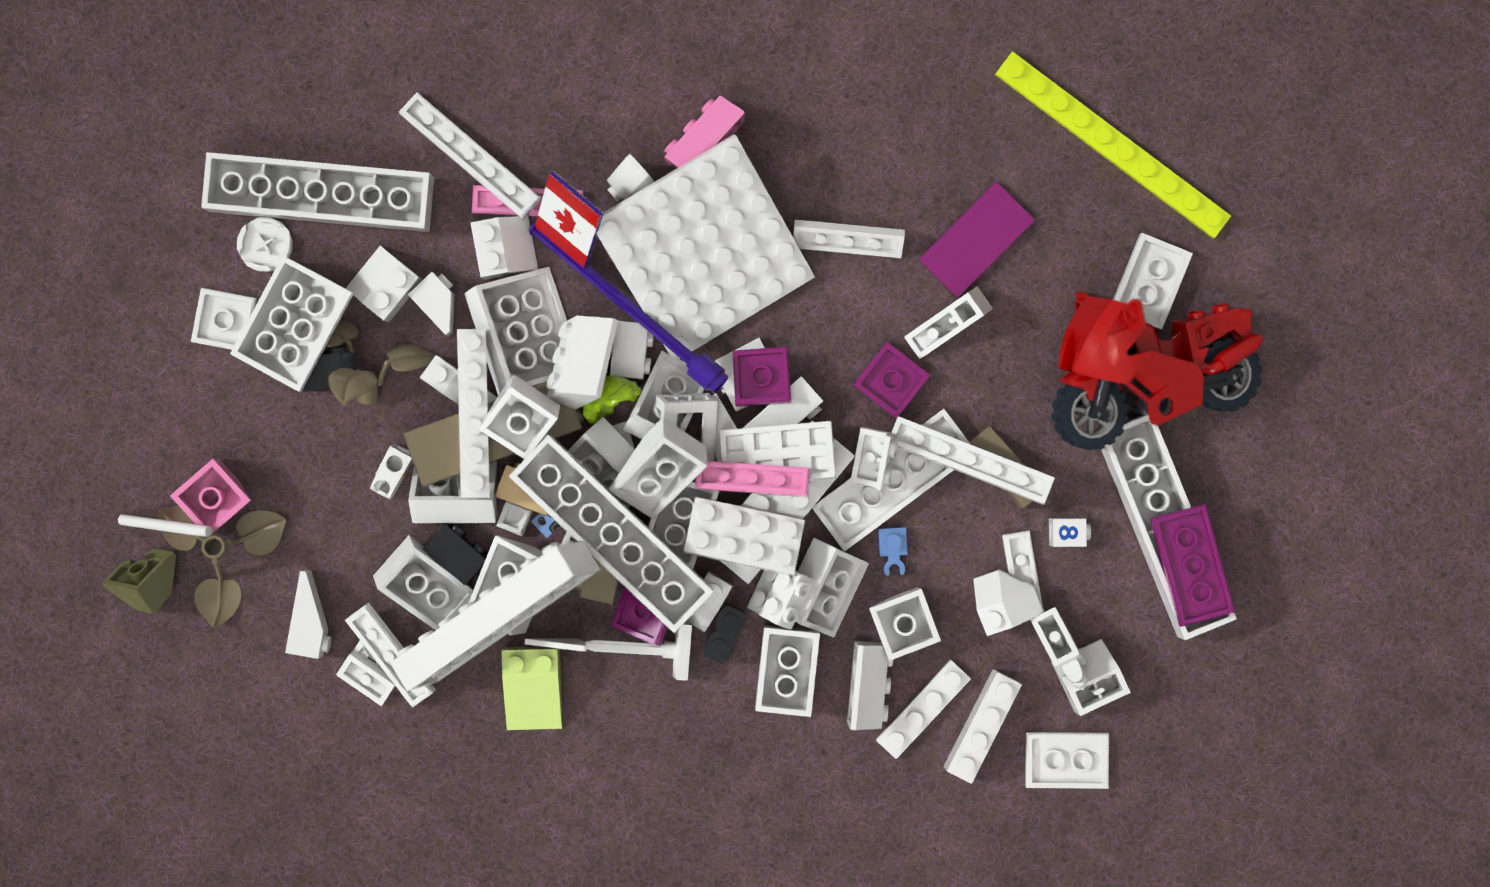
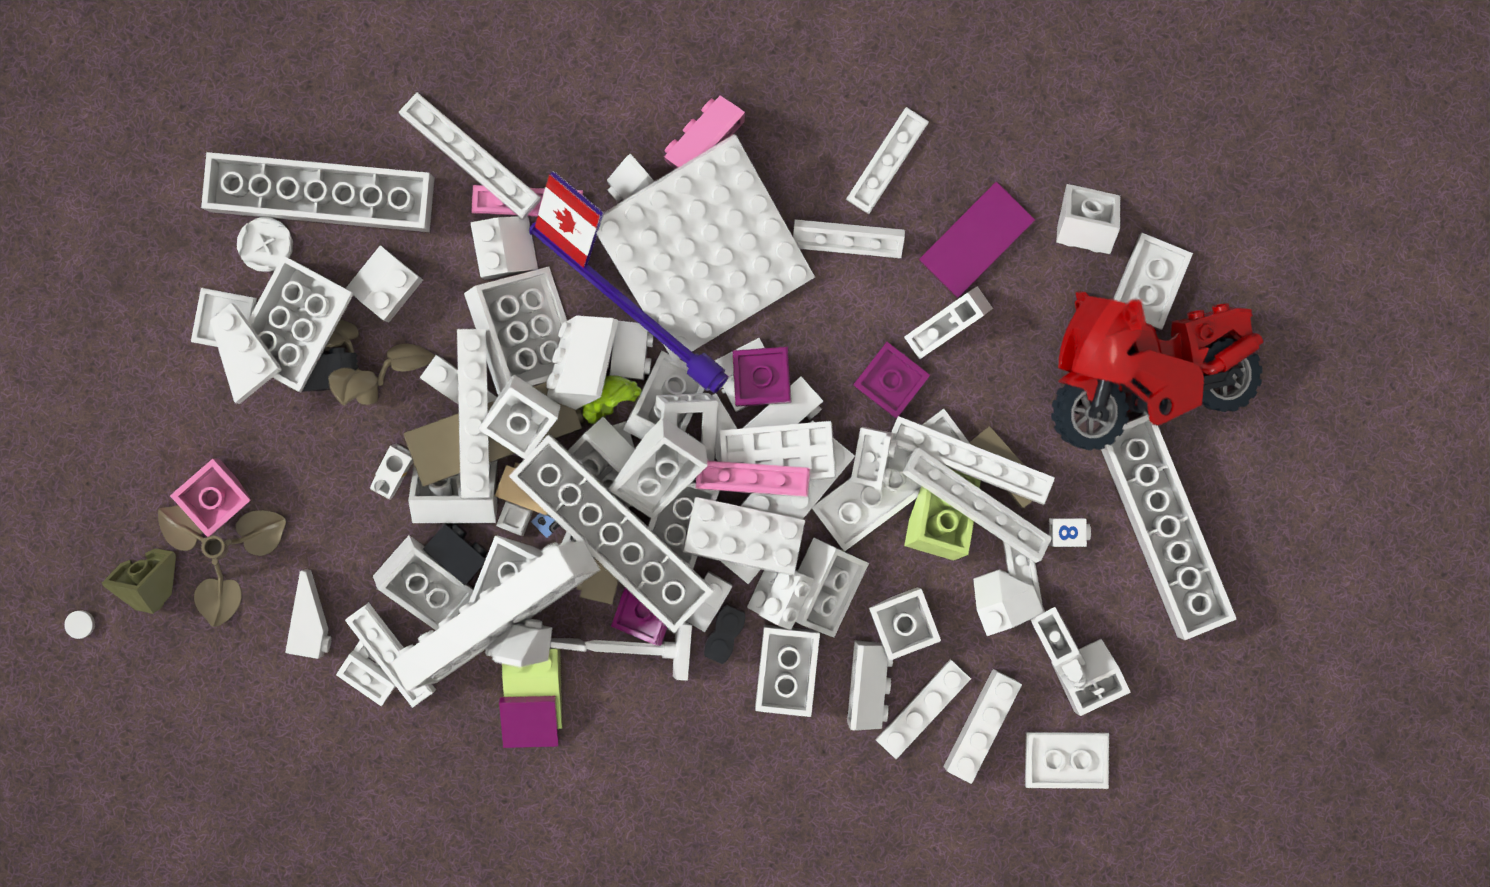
(79, 624): none -> white tile
(165, 525): white bar -> none
(243, 353): none -> white wing
(436, 300): white slope -> none
(522, 644): none -> white slope
(529, 721): none -> magenta tile
(887, 160): none -> white tile
(893, 544): medium blue plate -> none
(938, 526): none -> yellowish green slope
(977, 505): none -> white plate
(1089, 219): none -> white slope
(1113, 145): neon yellow plate -> none
(1192, 565): magenta tile -> none

